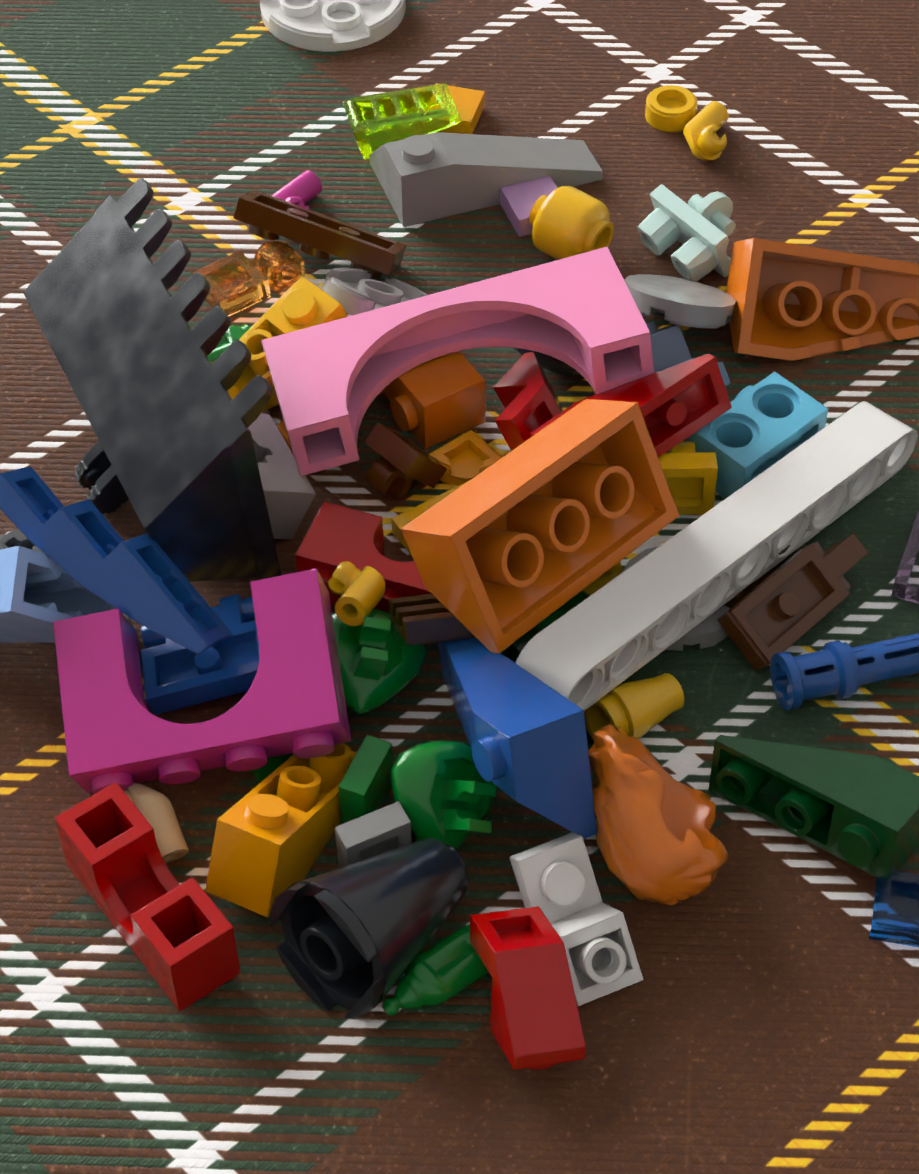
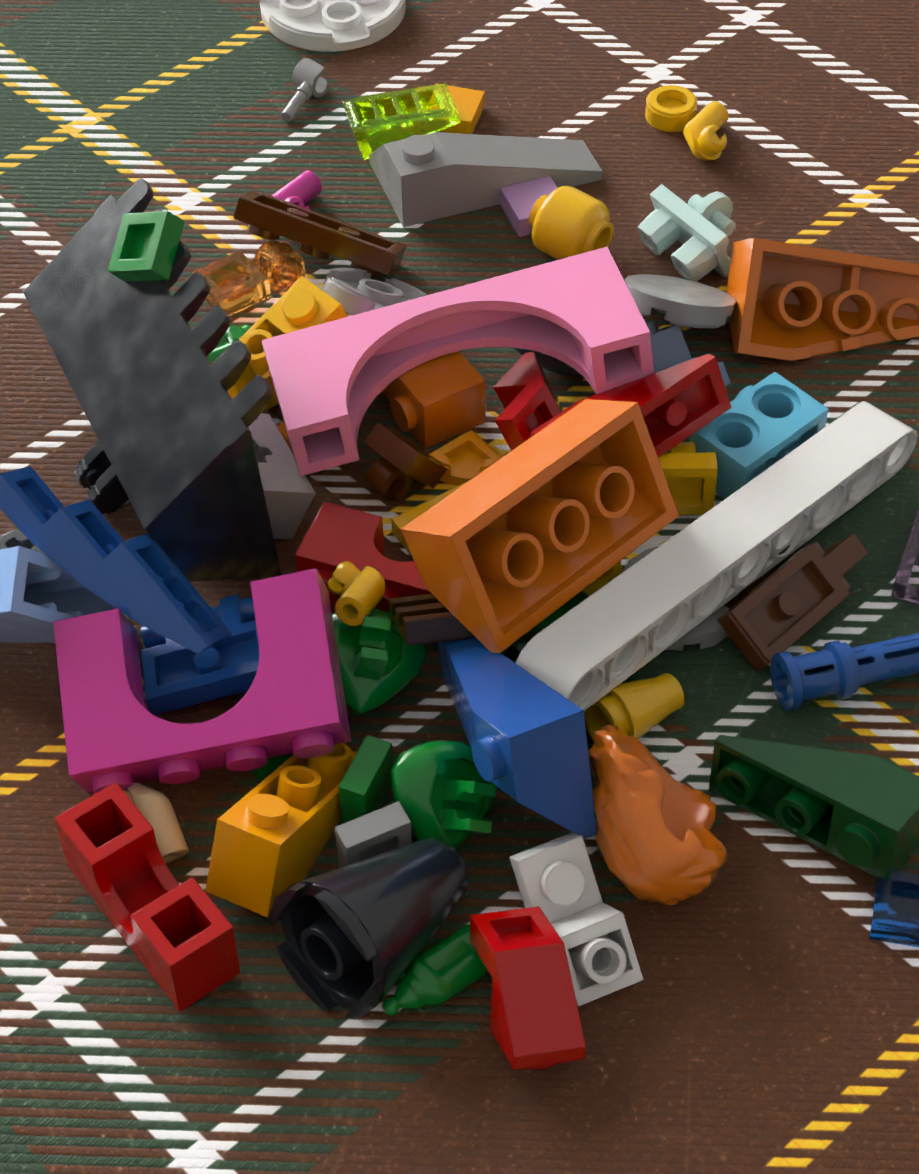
(146, 246): none -> green tile
(309, 82): none -> light grey hand

